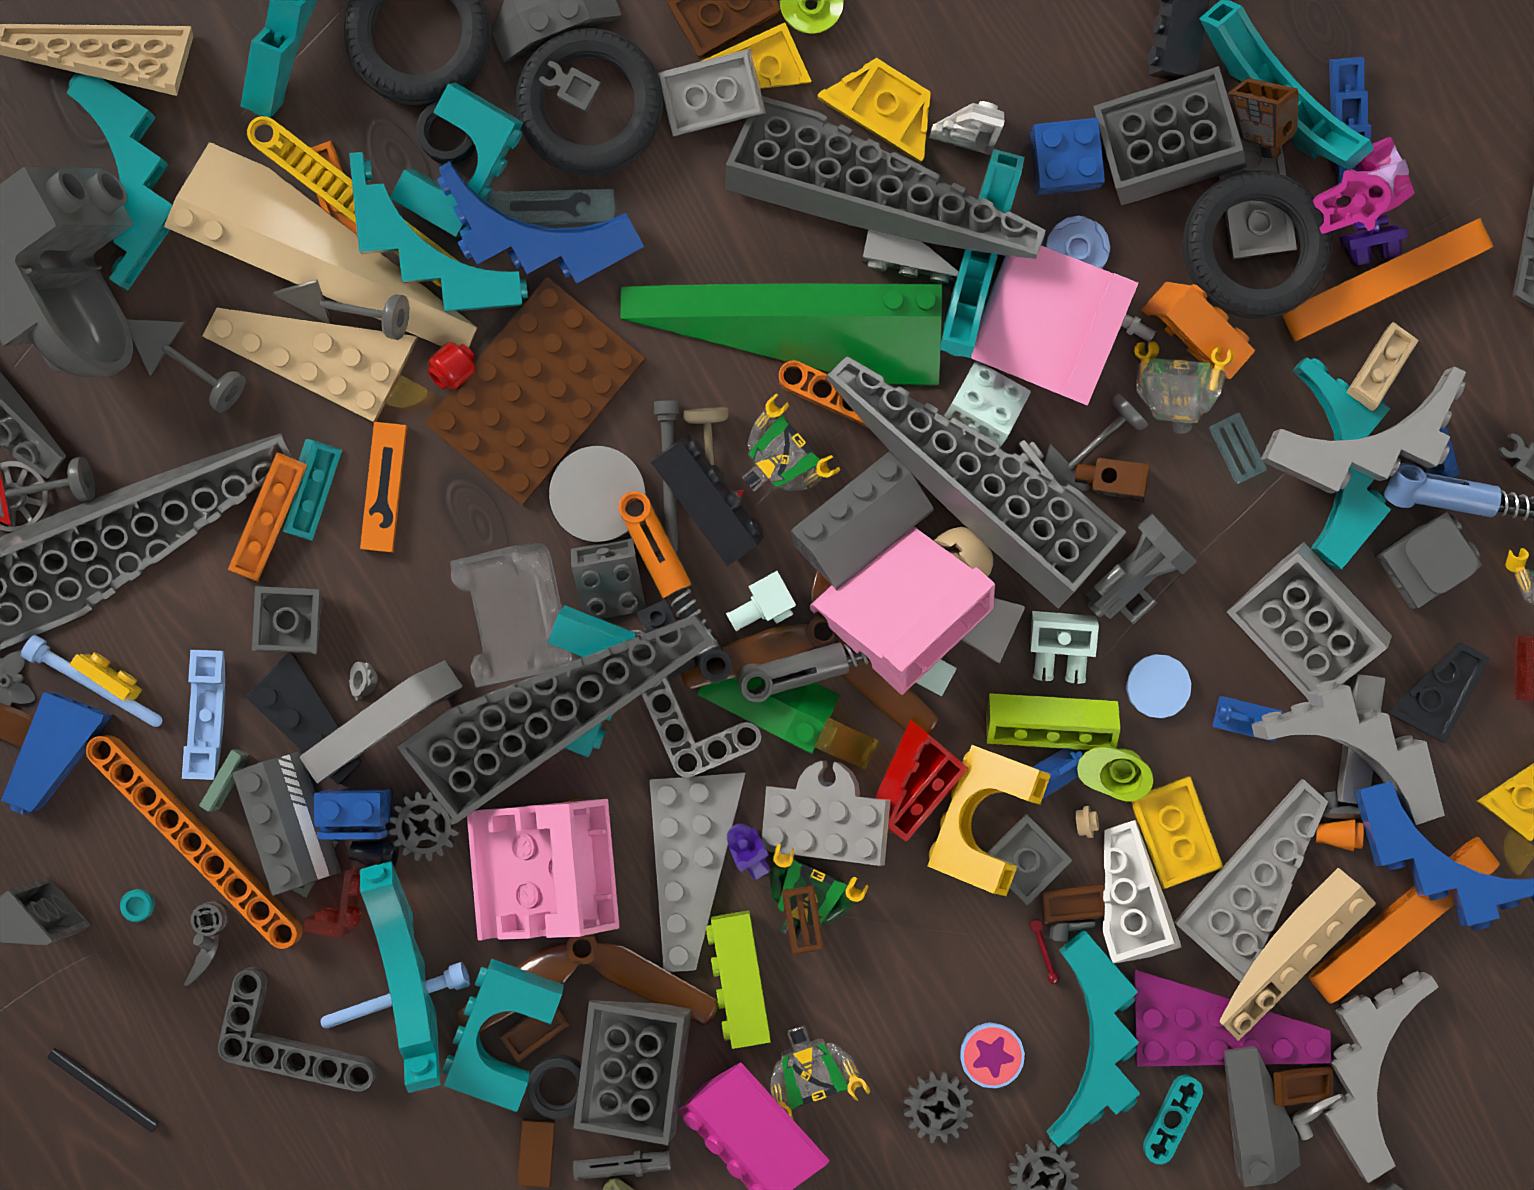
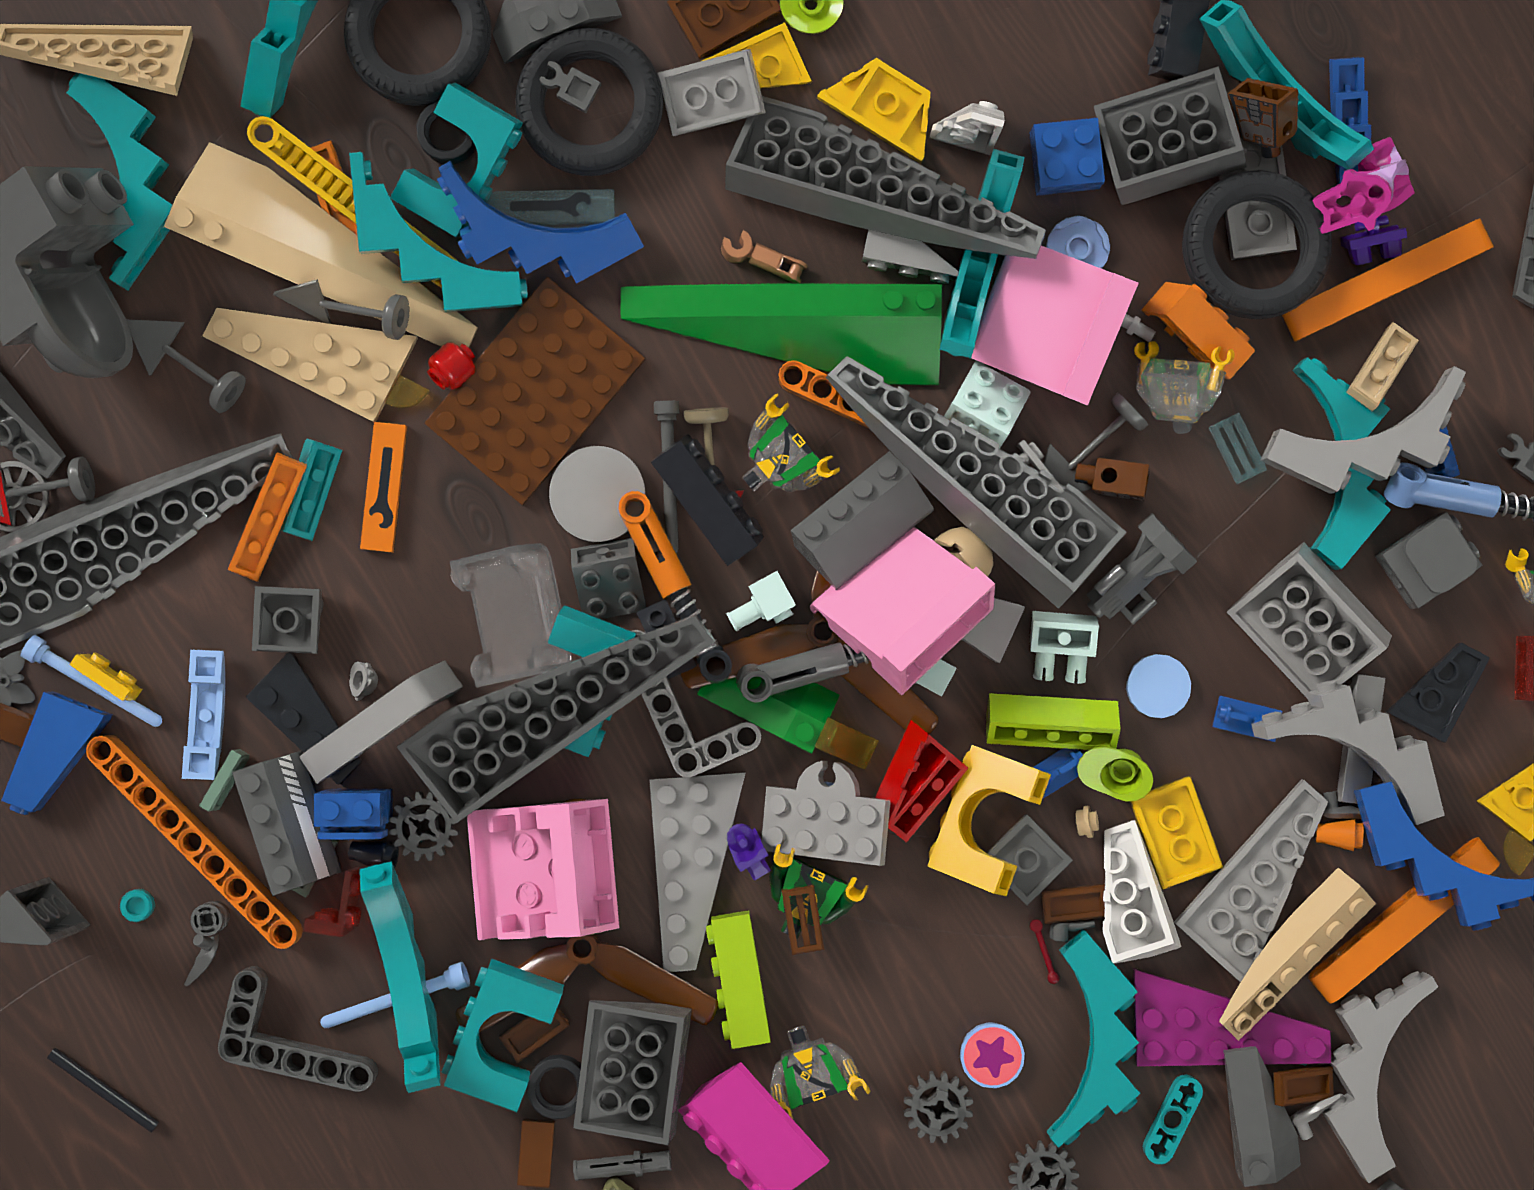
(763, 258): none -> nougat piece

